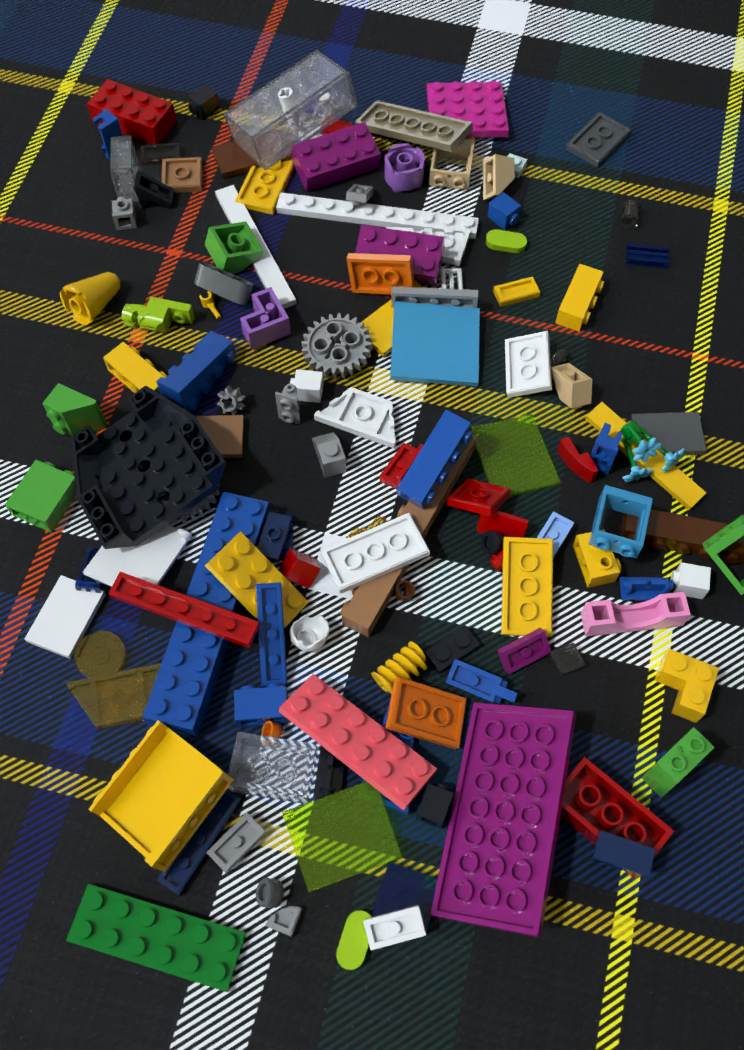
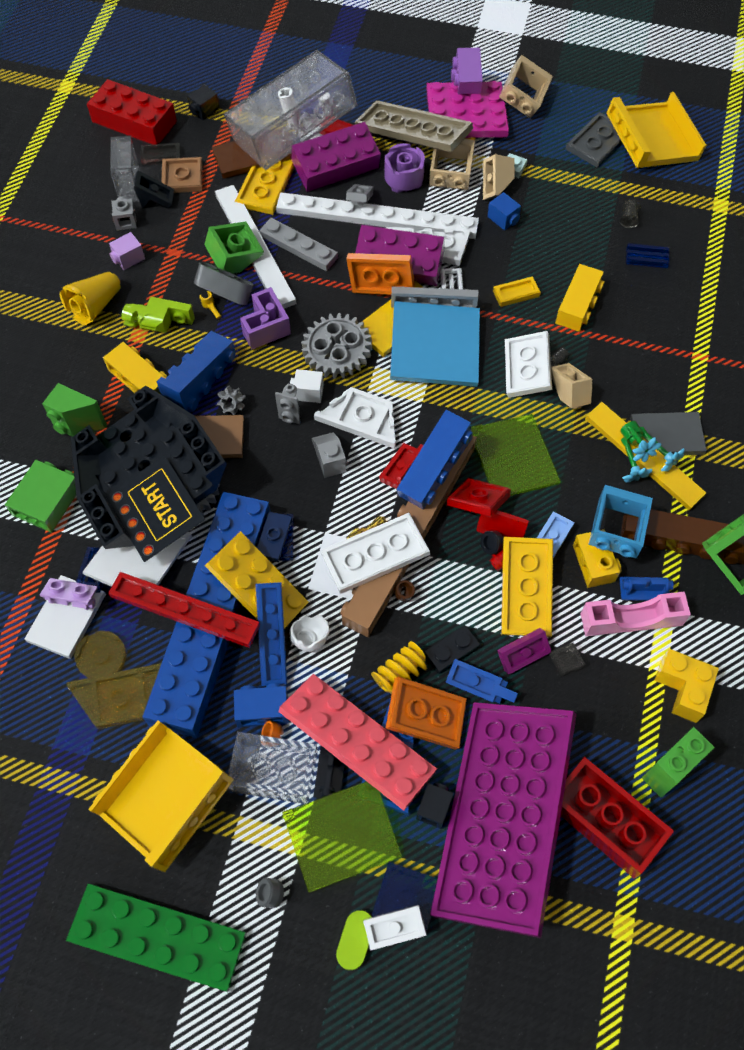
(65, 591): none -> lavender hinge
(108, 129): blue hinge -> none
(126, 251): none -> lavender brick
(155, 508): none -> black sticker
(194, 852): dark blue tile -> none
(236, 842): light grey plate -> none
(285, 920): light grey tile -> none
(298, 244): none -> light grey plate
(299, 568): red panel -> none
(467, 71): none -> medium lavender brick
(506, 241): lime tile -> none
(539, 81): none -> tan window
(580, 464): red slope -> none
(605, 449): blue hinge -> none
(623, 854): dark blue tile -> none
(656, 132): none -> yellow panel
(692, 580): white brick -> none

